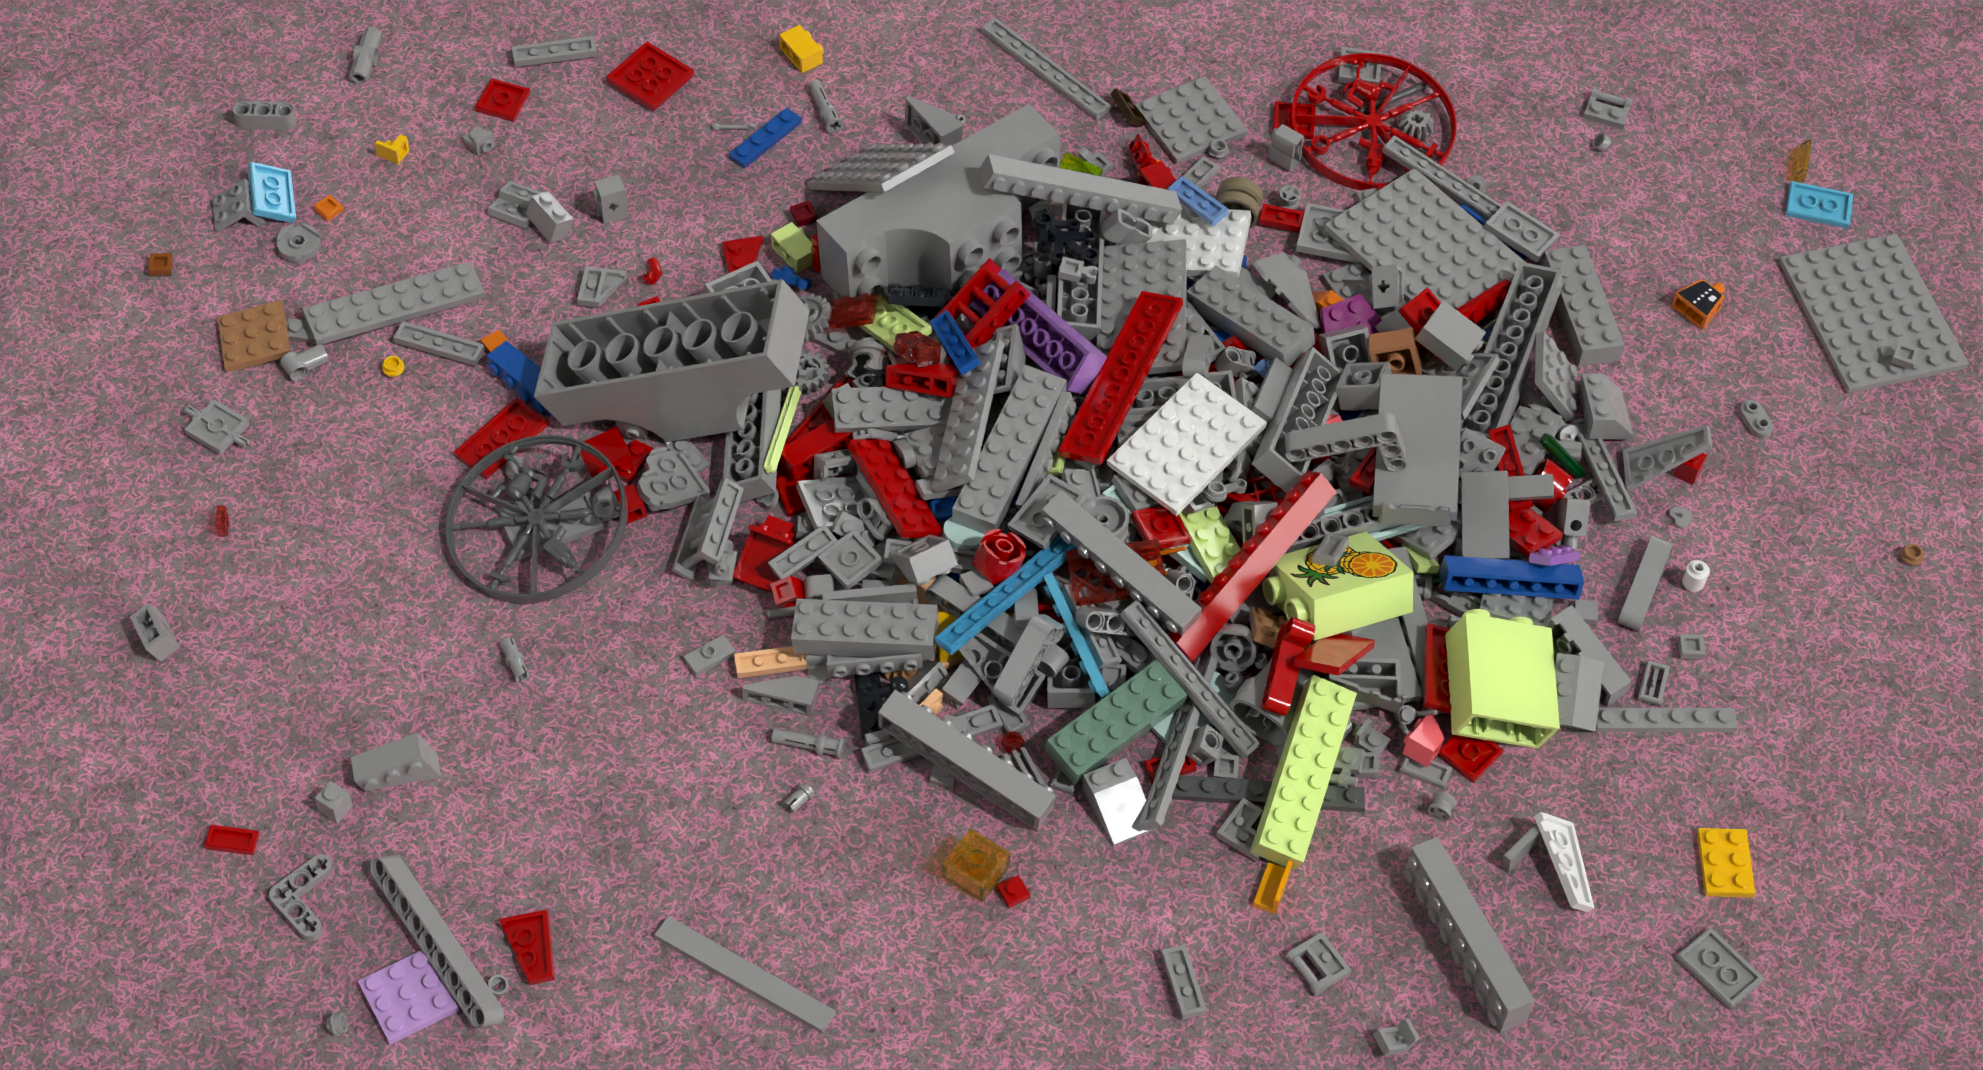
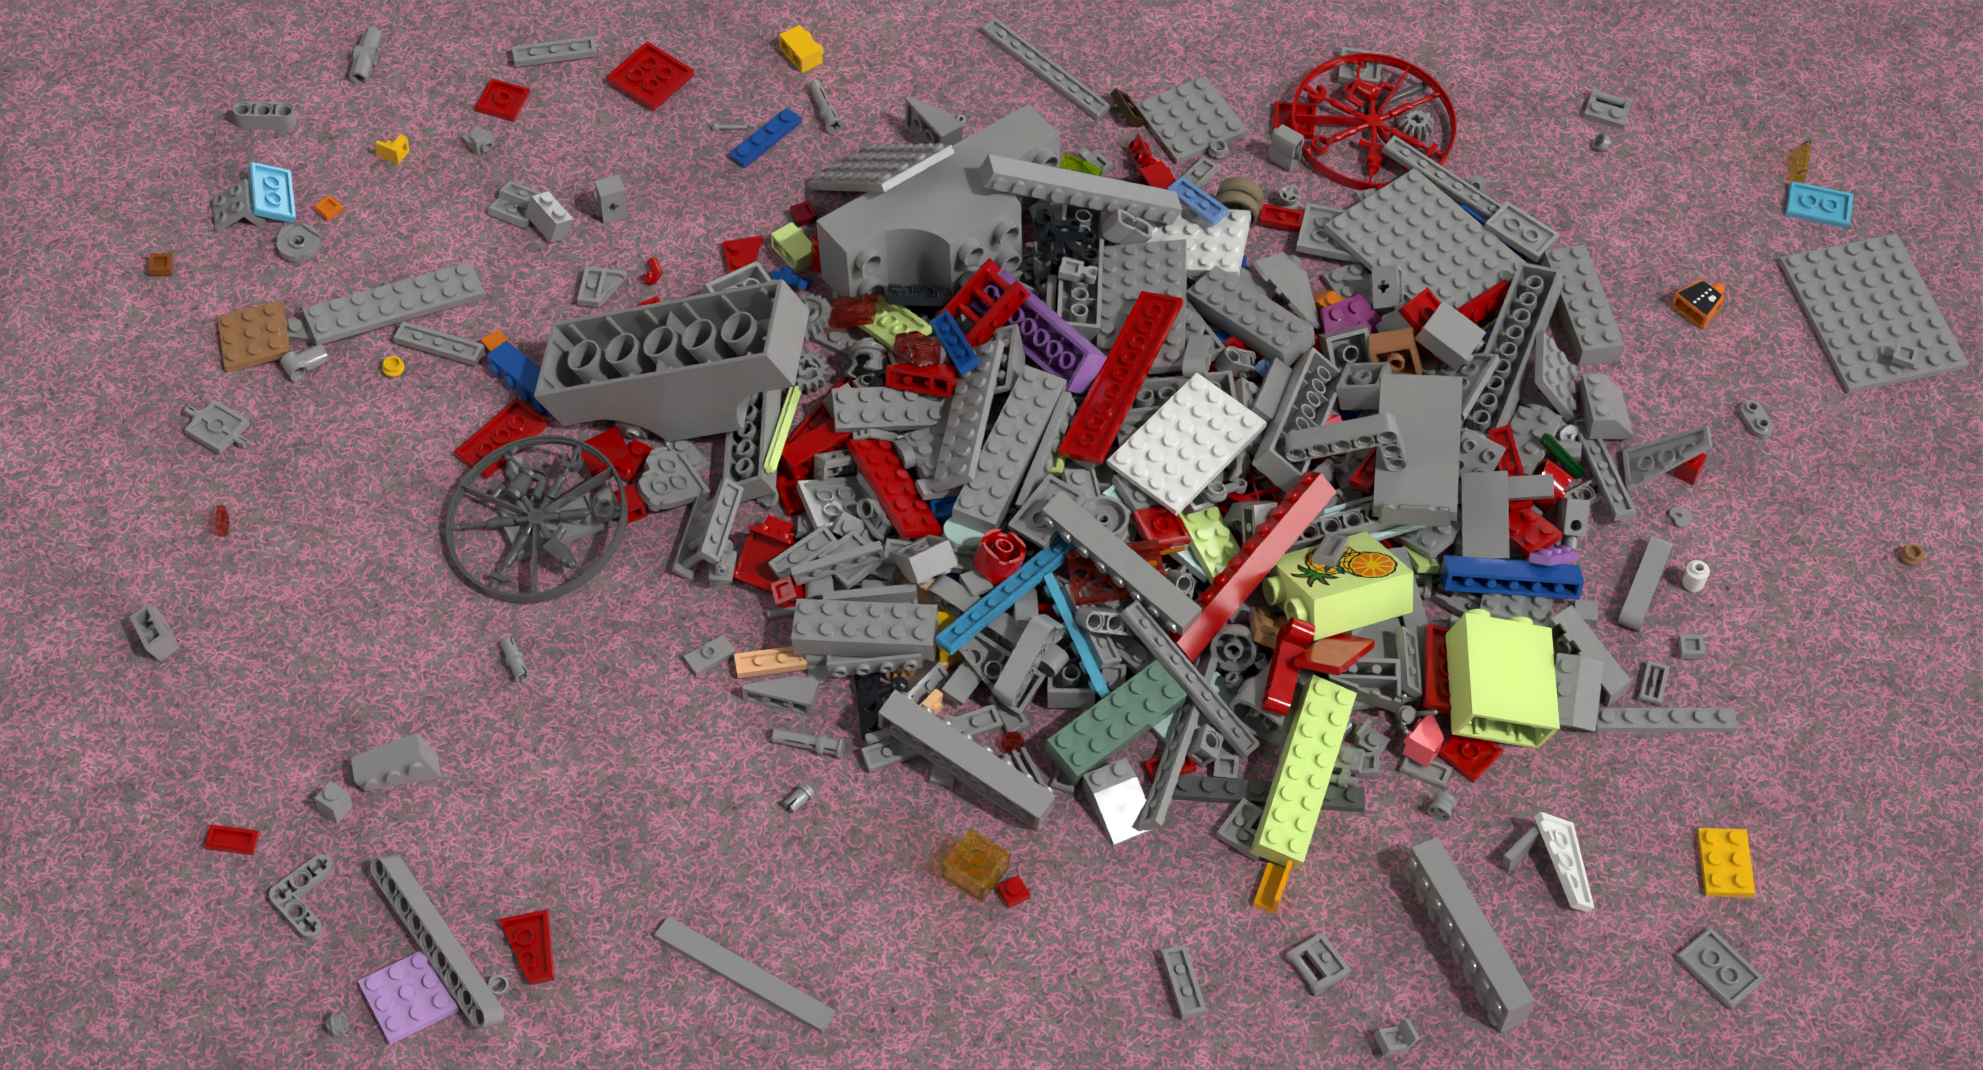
(838, 563): none -> light grey plate
(1408, 654): none -> light grey plate

